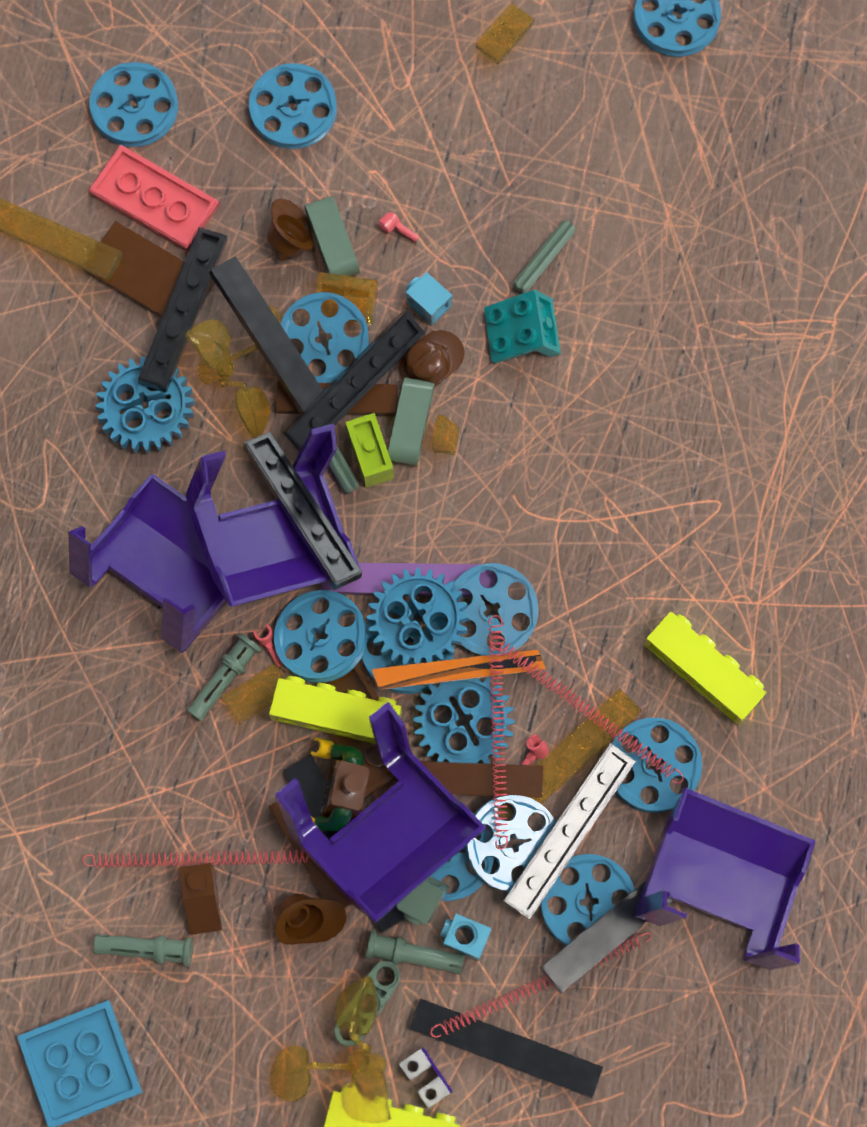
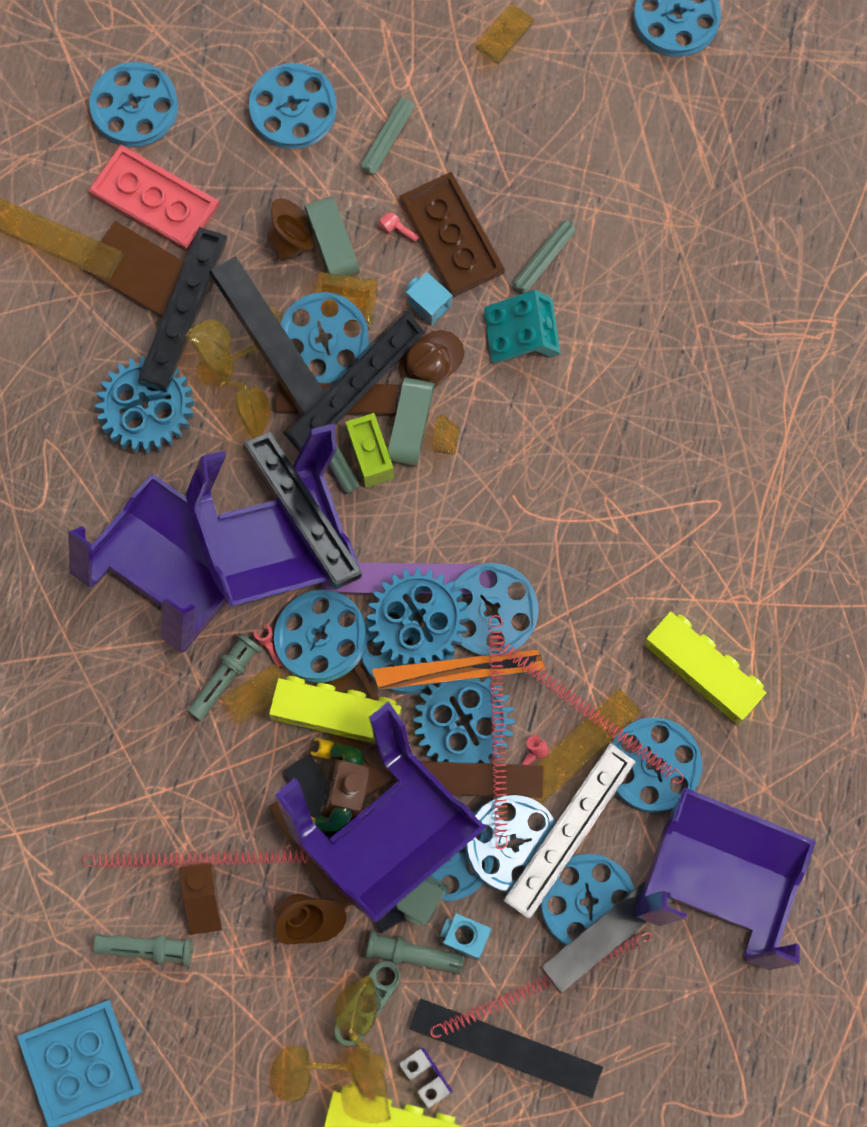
(387, 136): none -> sand green axle
(451, 234): none -> reddish brown tile

